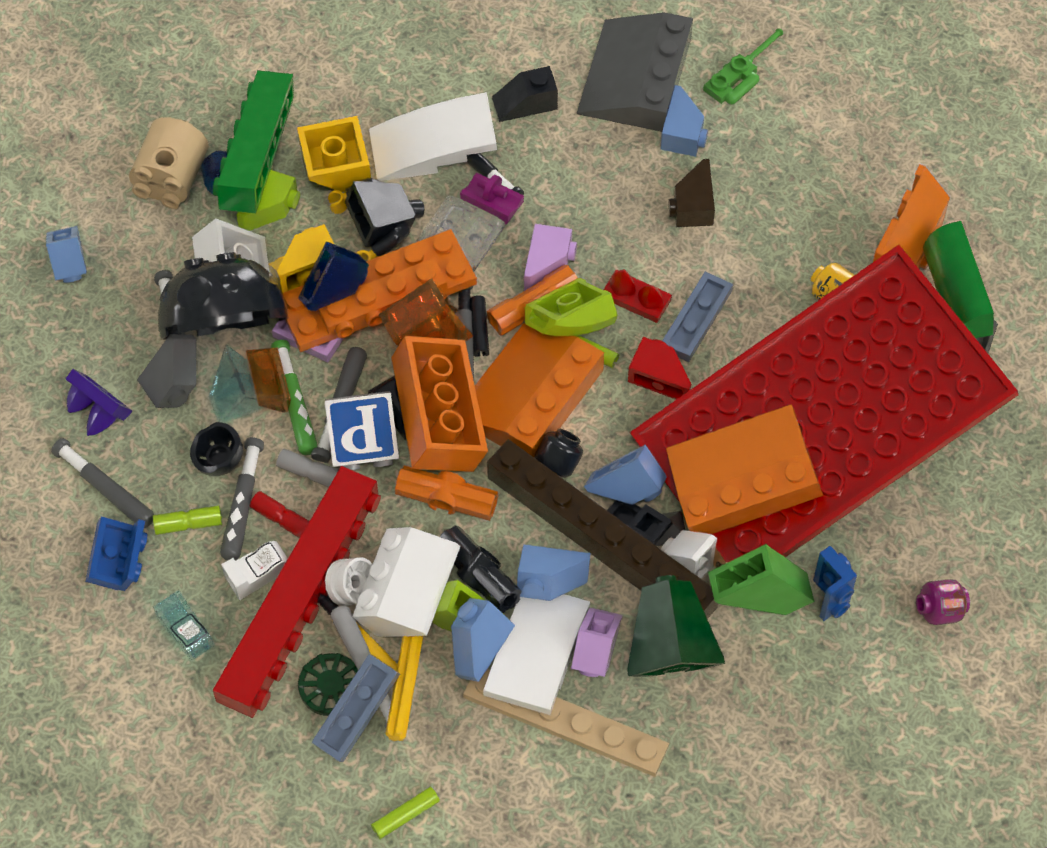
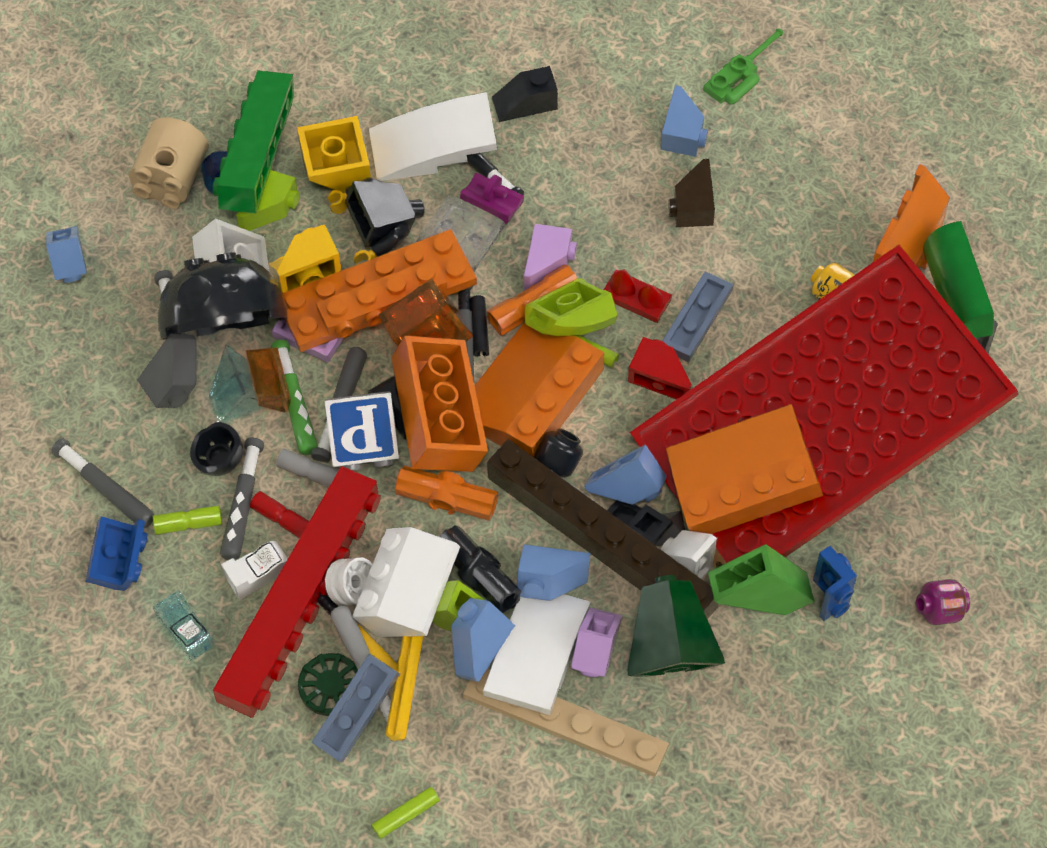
(106, 406): dark purple tile -> none
(333, 277): clear blue slope -> none
(636, 69): dark grey slope -> none

